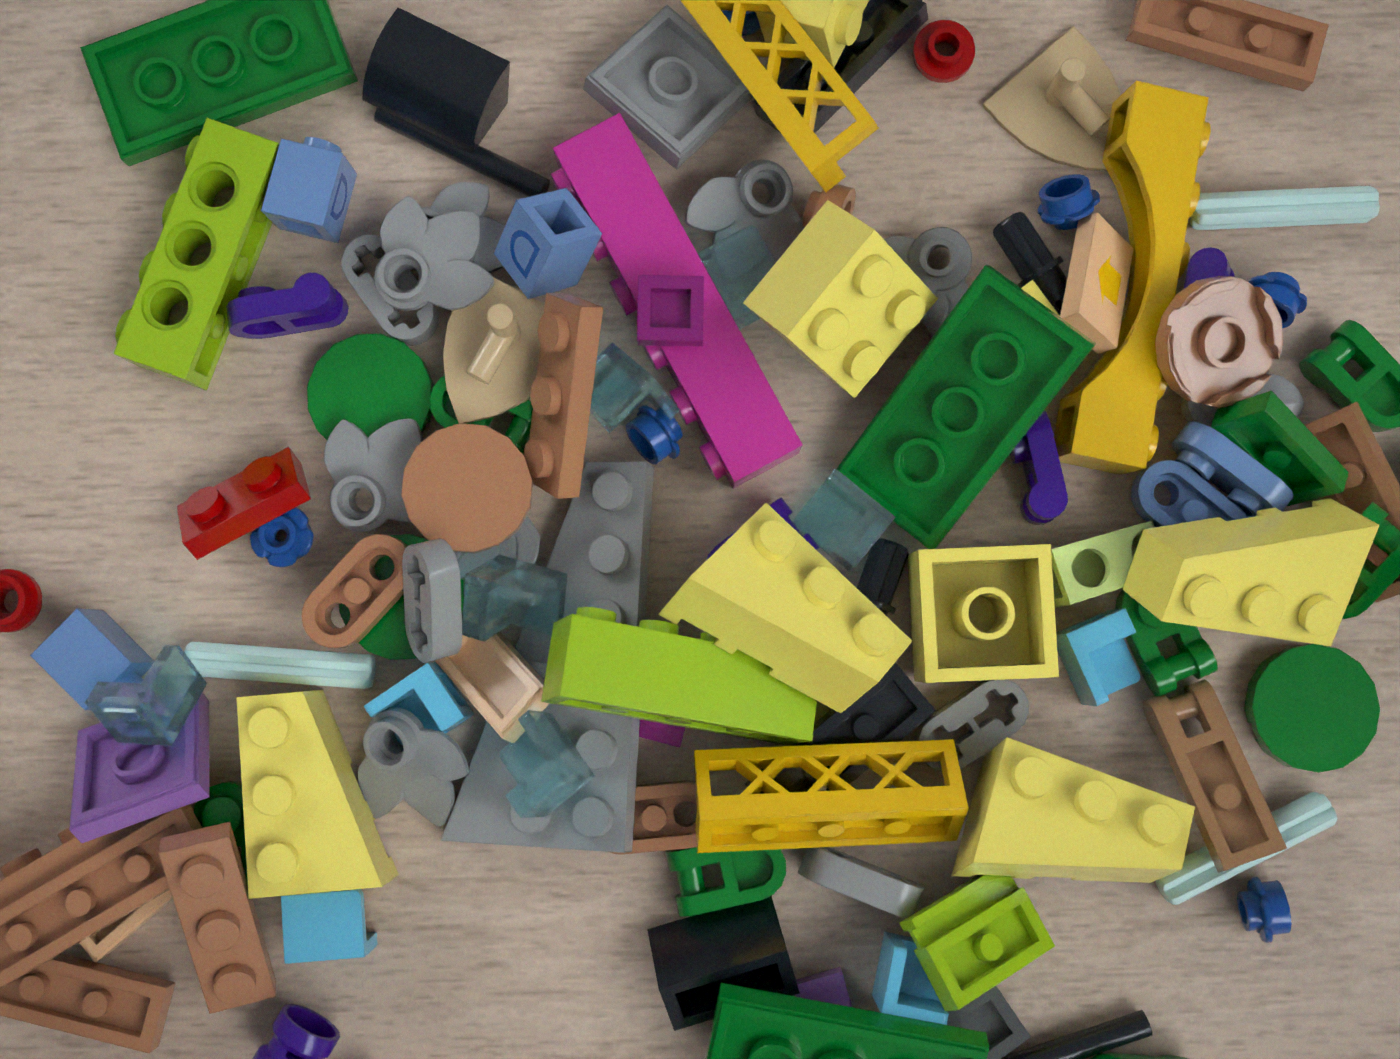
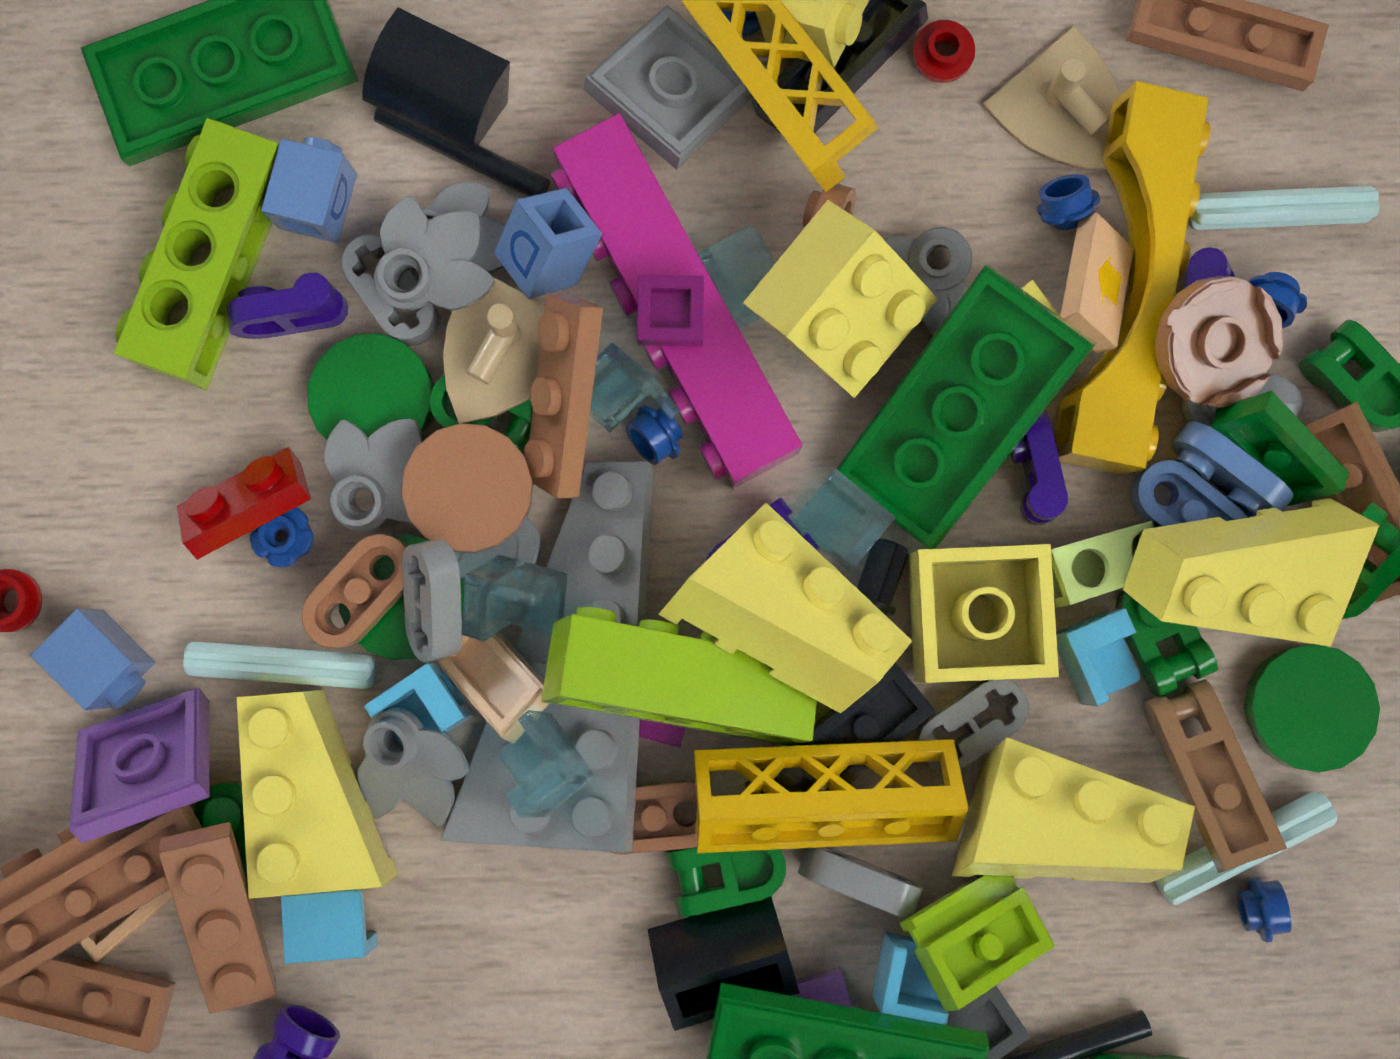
(151, 709): clear light blue panel -> none
(728, 206): light grey plate -> none
(1031, 257): black axle -> none

